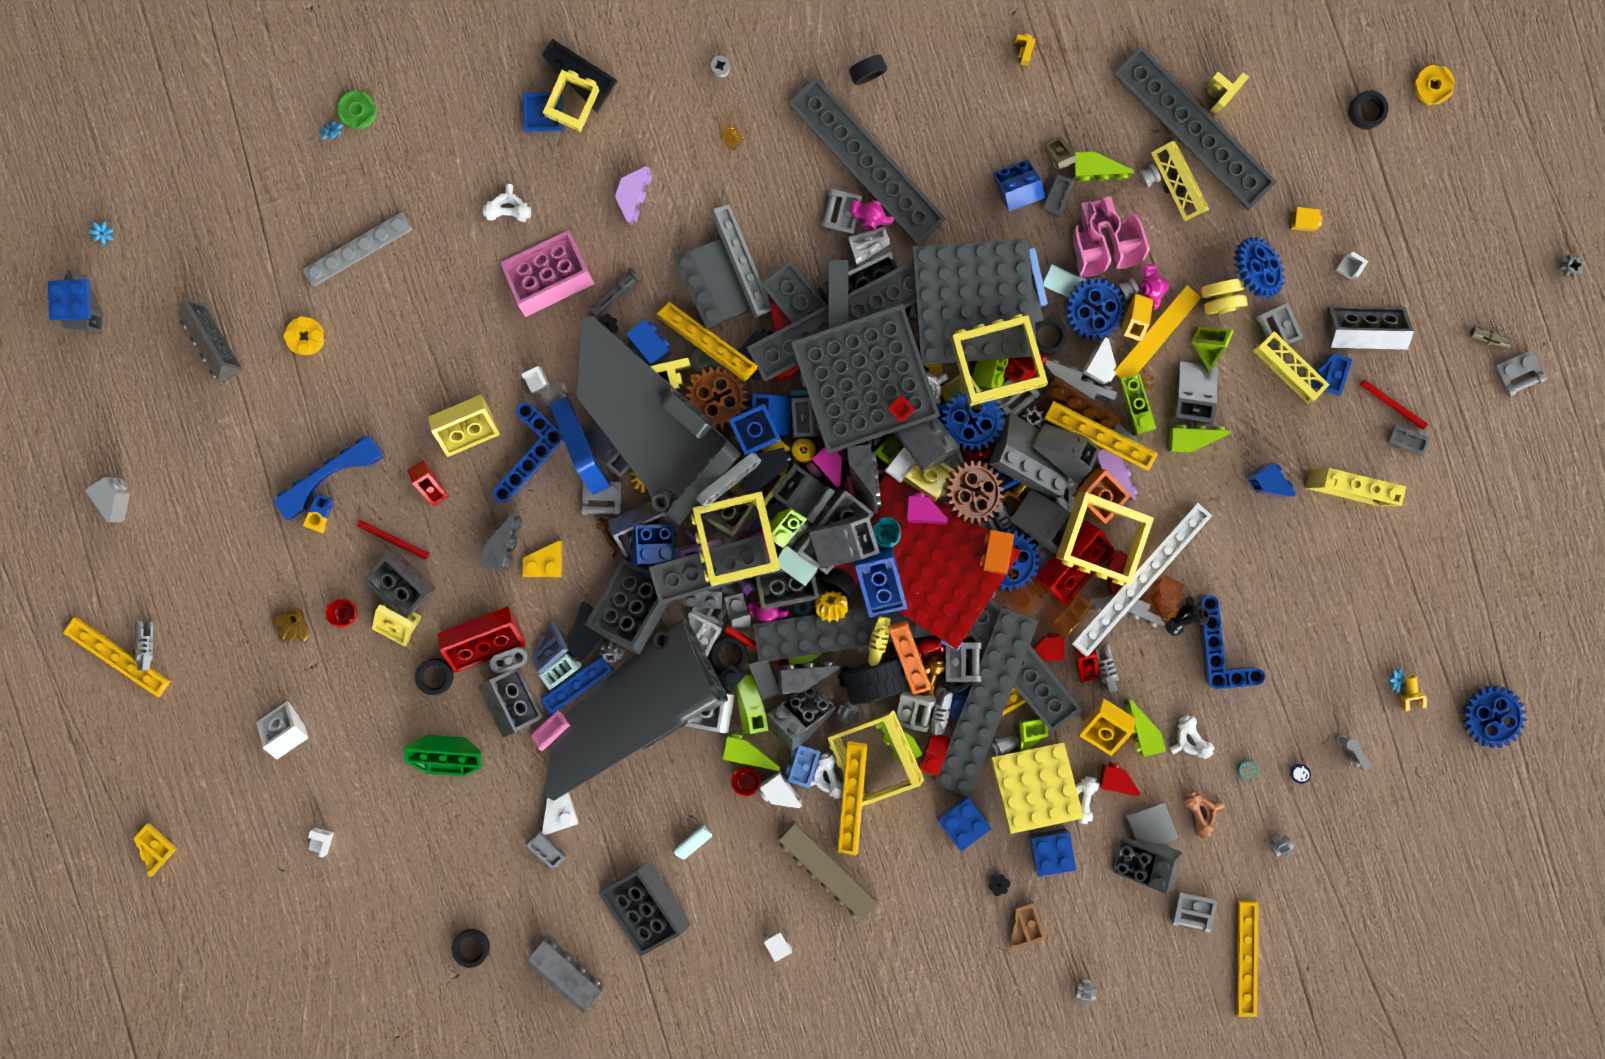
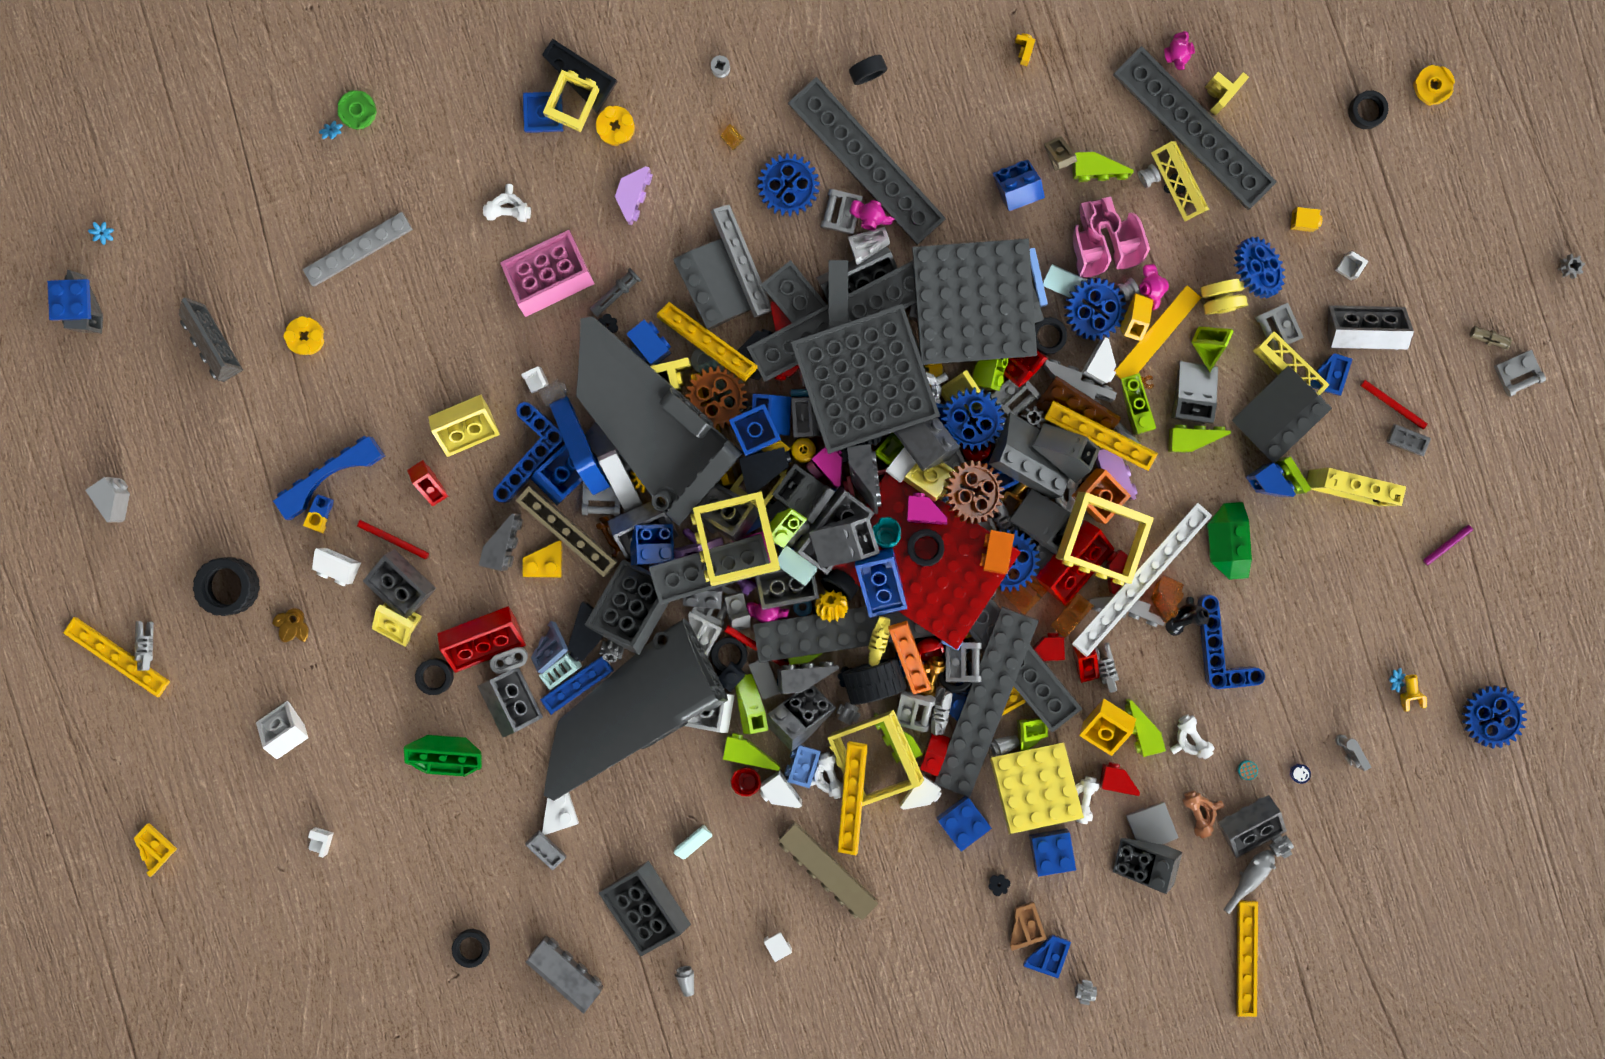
(203, 586): none -> black tyre
(335, 565): none -> white slope
(341, 613): red hair -> none
(550, 730): bright pink tile -> none
(558, 476): none -> blue slope
(567, 531): none -> dark tan brick
(620, 480): none -> tile
(625, 121): none -> yellow plate
(685, 978): none -> light grey cone
(728, 480): light grey beam -> none
(775, 174): none -> blue gear
(901, 409): red plate -> none
(921, 795): none -> white slope
(930, 533): none -> black tyre
(1012, 389): light yellow window -> none
(1049, 956): none -> blue wing
(1058, 195): flat silver plate -> none
(1179, 50): none -> dark pink piece
(1196, 906): light grey plate -> none
(1230, 541): none -> green wedge
(1252, 826): none -> flat silver slope
(1252, 877): none -> light grey piece
(1281, 414): none -> dark grey slope
(1293, 474): none -> lime plate
(1447, 545): none -> magenta bar

